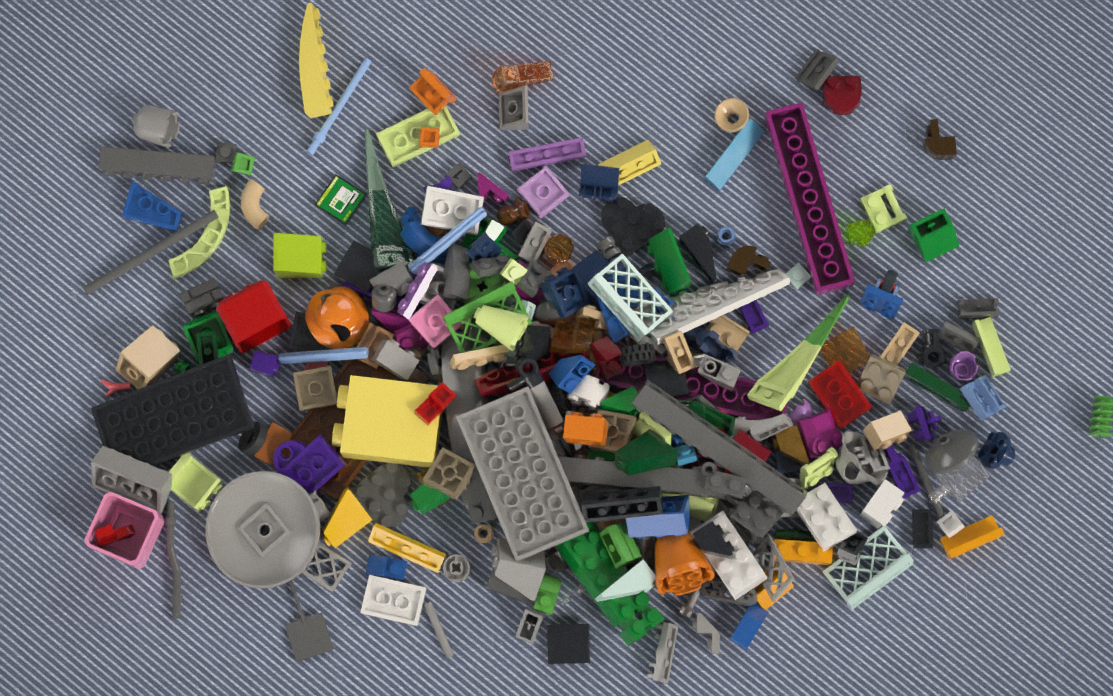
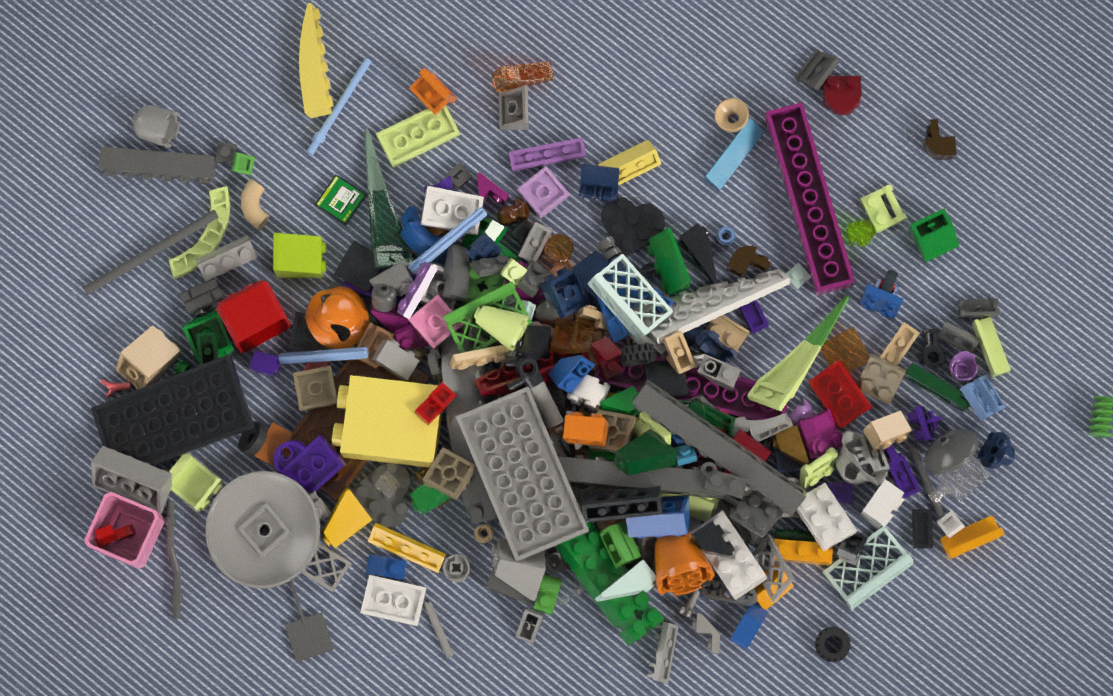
(150, 210): blue wing -> none
(226, 258): none -> light grey brick
(387, 484): none -> clear slope
(429, 137): orange tile -> none
(568, 644): black slope -> none
(820, 644): none -> black tyre

